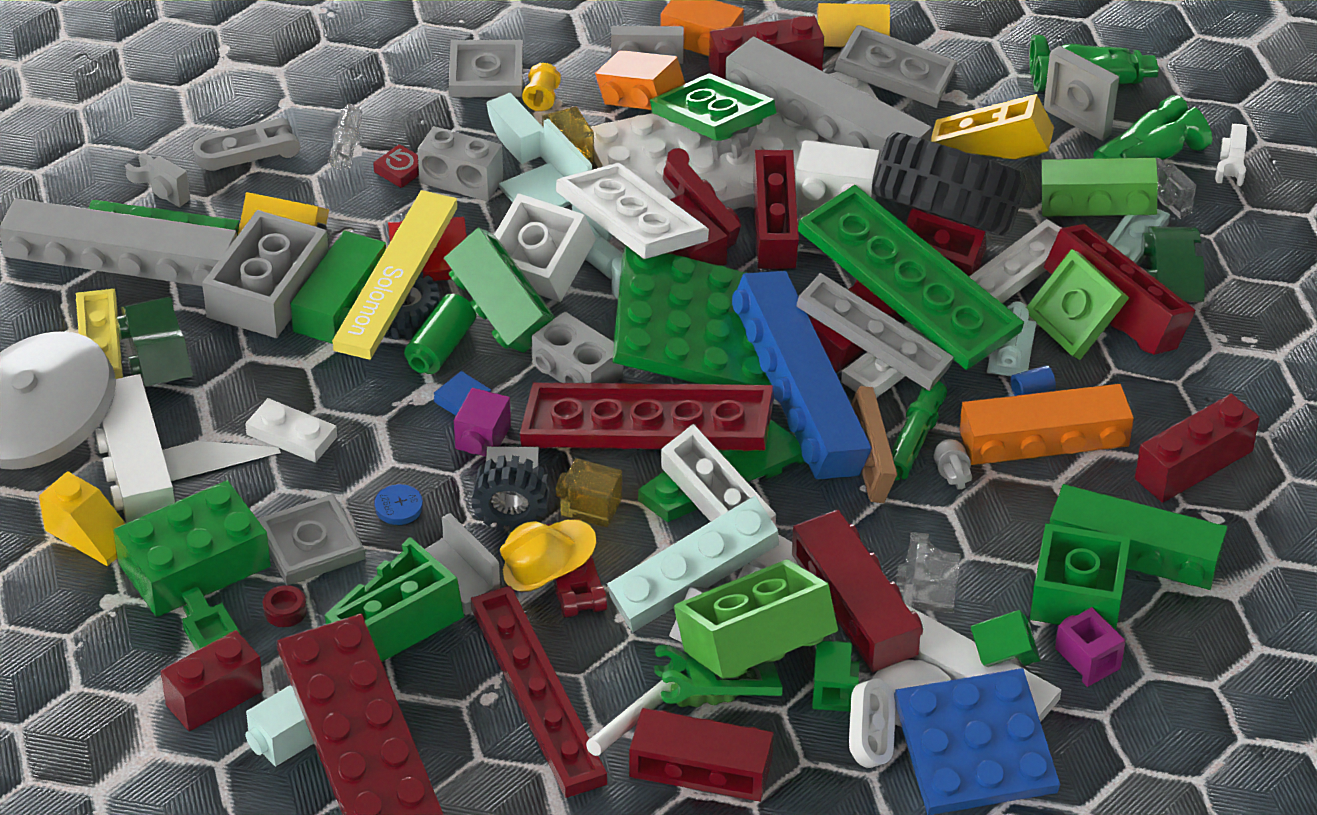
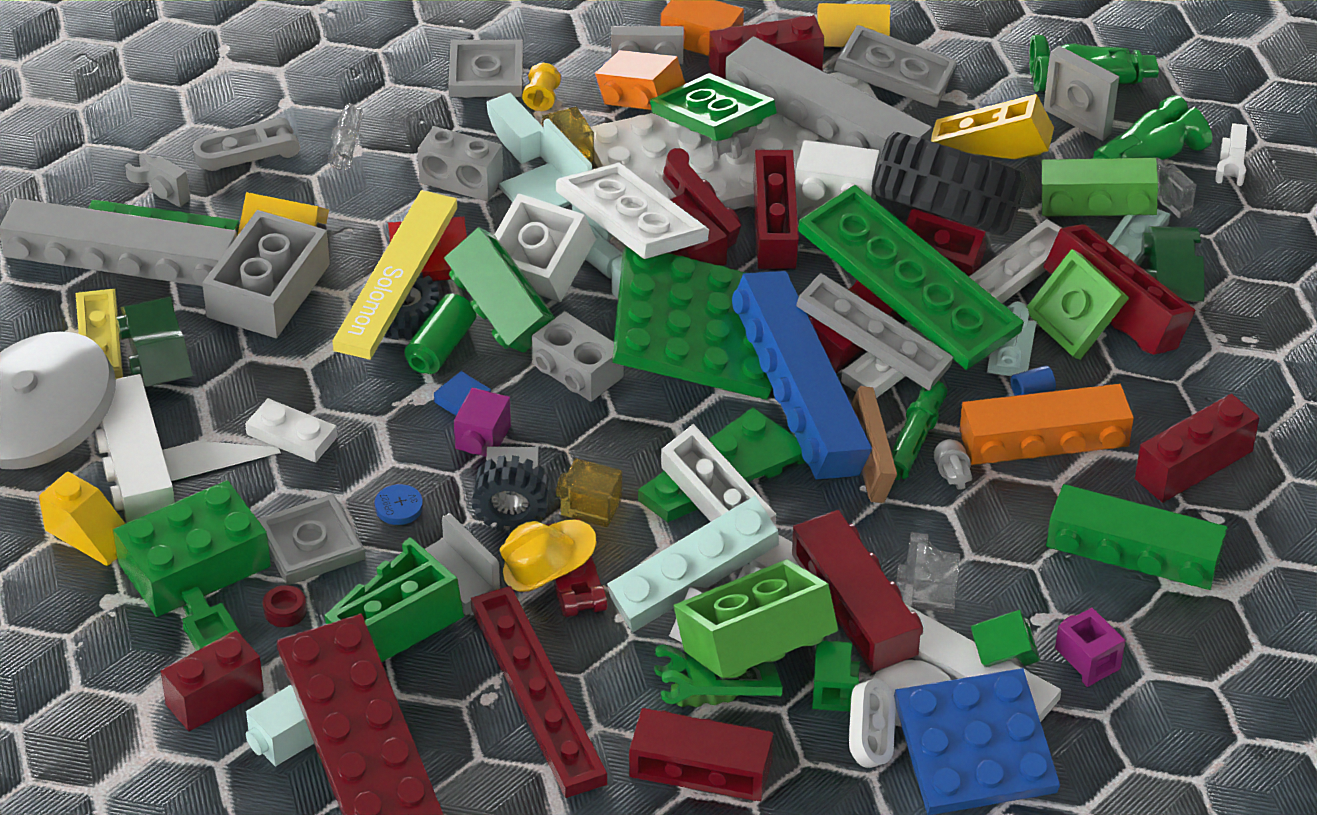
(335, 286): green brick -> none
(398, 166): dark red tile -> none
(626, 719): white bar -> none
(645, 415): dark red plate -> none
(1078, 573): green brick -> none

